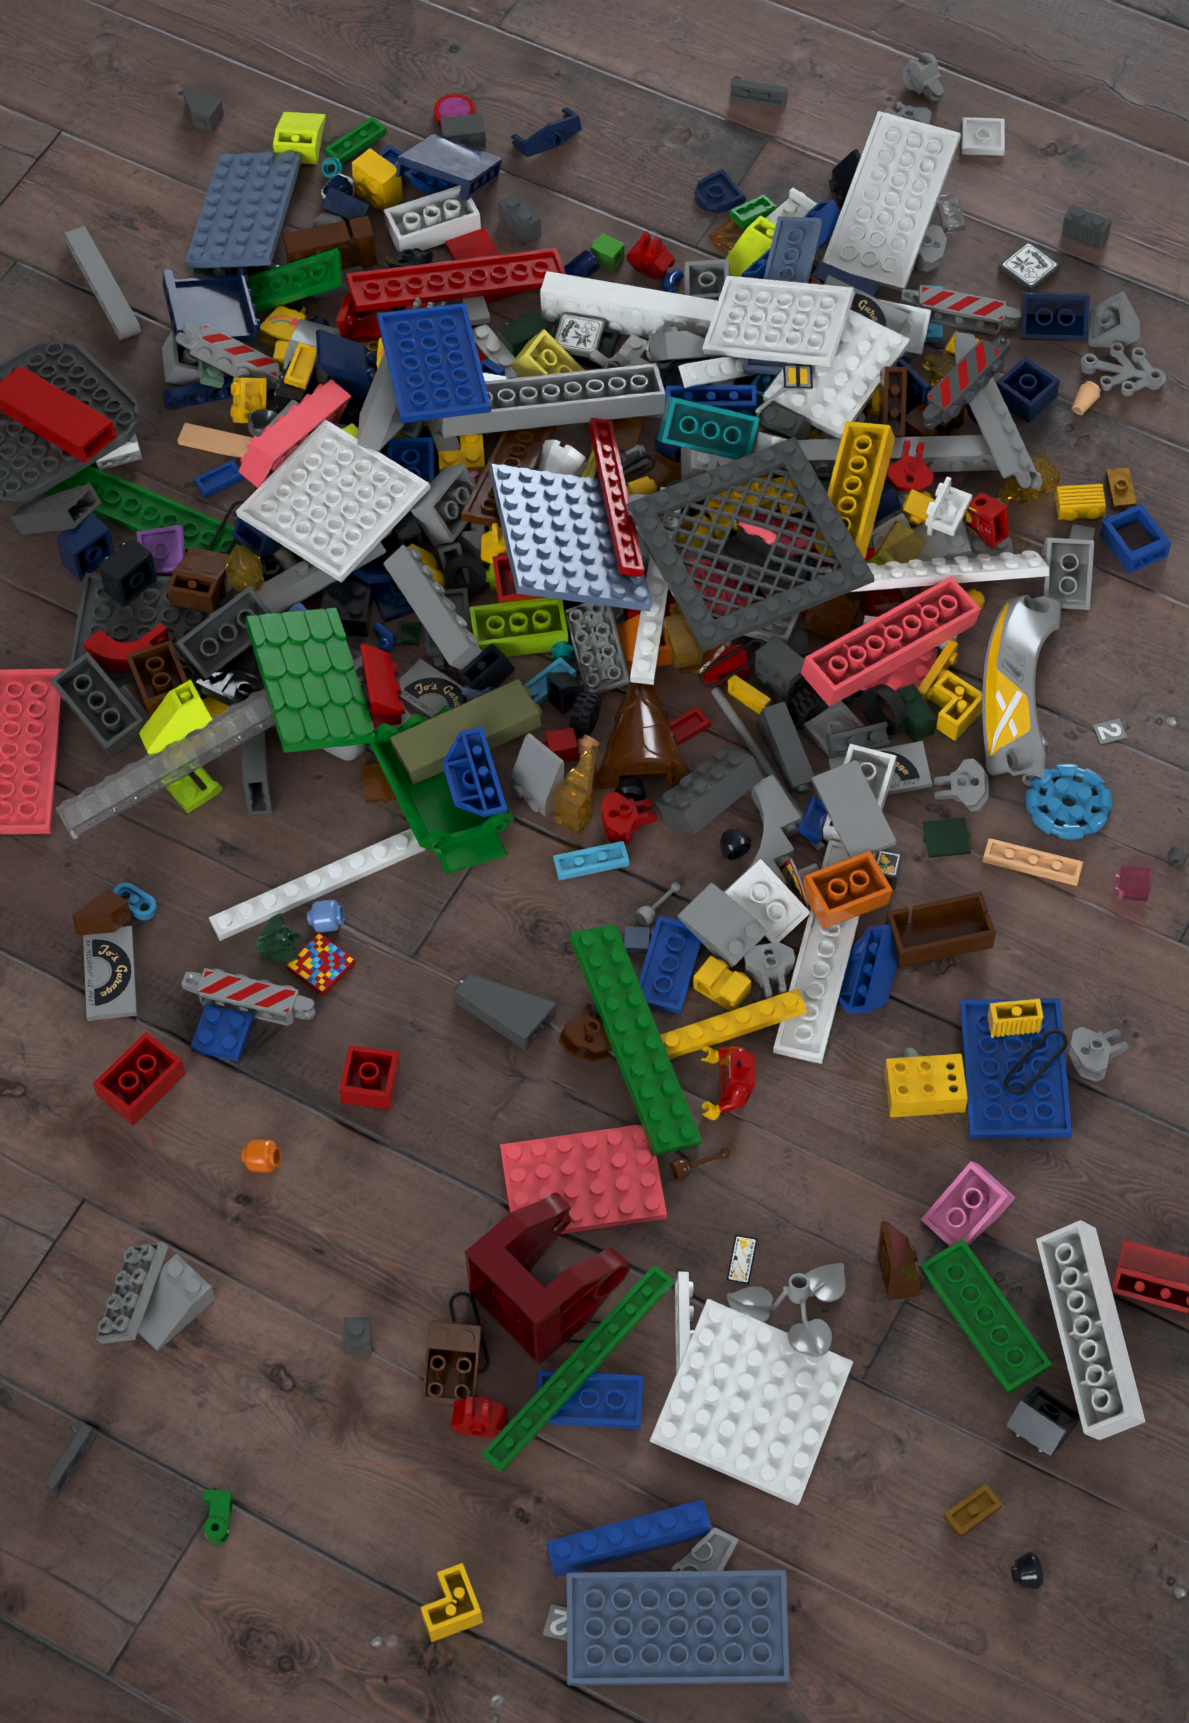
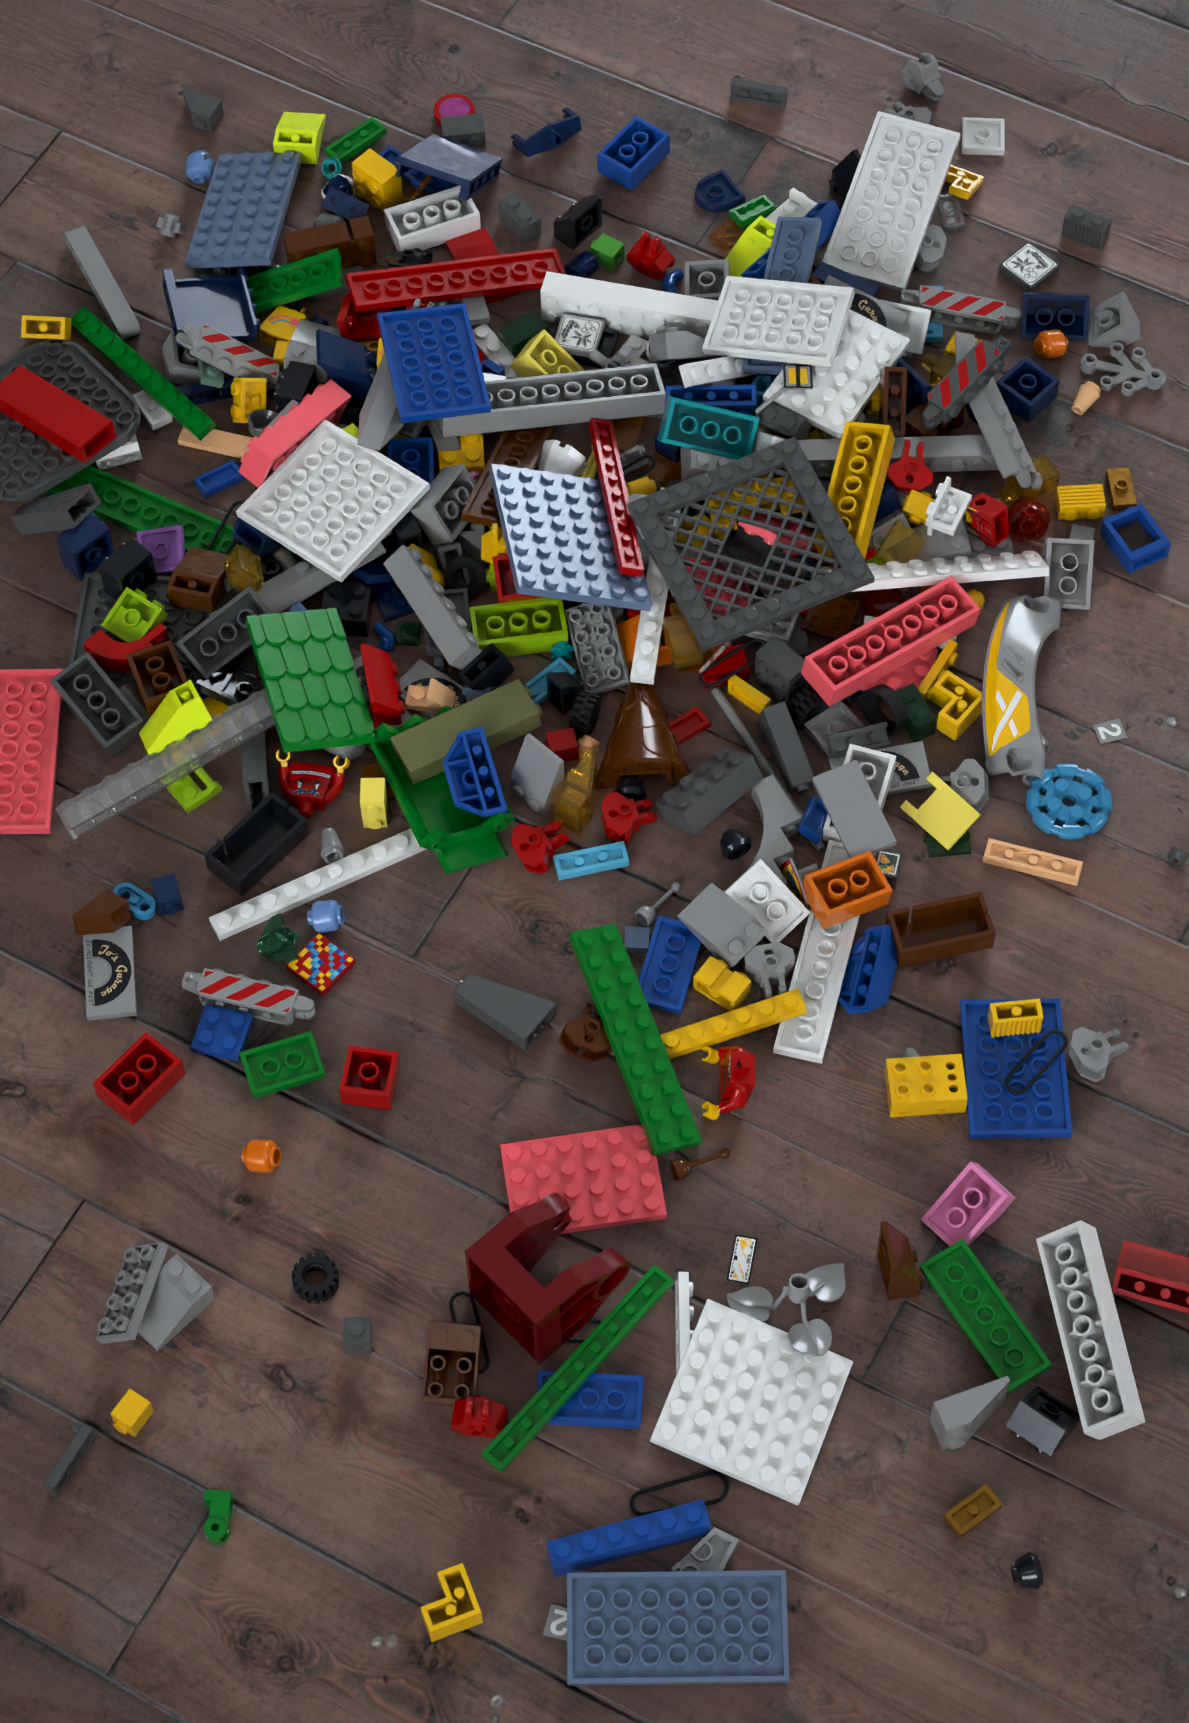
(46, 327): none -> yellow brick
(131, 1413): none -> yellow brick
(134, 615): none -> lime plate
(142, 374): none -> green plate
(152, 412): none -> white plate
(167, 895): none -> dark blue brick
(170, 225): none -> light grey gear
(199, 166): none -> medium blue head
(257, 844): none -> black piece
(282, 1065): none -> green plate
(301, 366): yellow tile -> none
(311, 785): none -> red torso
(320, 1291): none -> black tyre
(331, 846): none -> light grey cone
(374, 803): none -> light yellow brick
(415, 190): none -> clear orange piece
(429, 698): none -> light nougat slope
(534, 847): none -> red hinge
(579, 221): none -> black slope
(633, 153): none -> blue brick
(677, 1482): none -> black piece
(943, 814): none -> light yellow flag
(962, 1414): none -> light grey slope
(963, 182): none -> yellow tile
(1027, 519): none -> clear red cone
(1050, 344): none -> orange head
(1133, 883): clear pink brick -> none

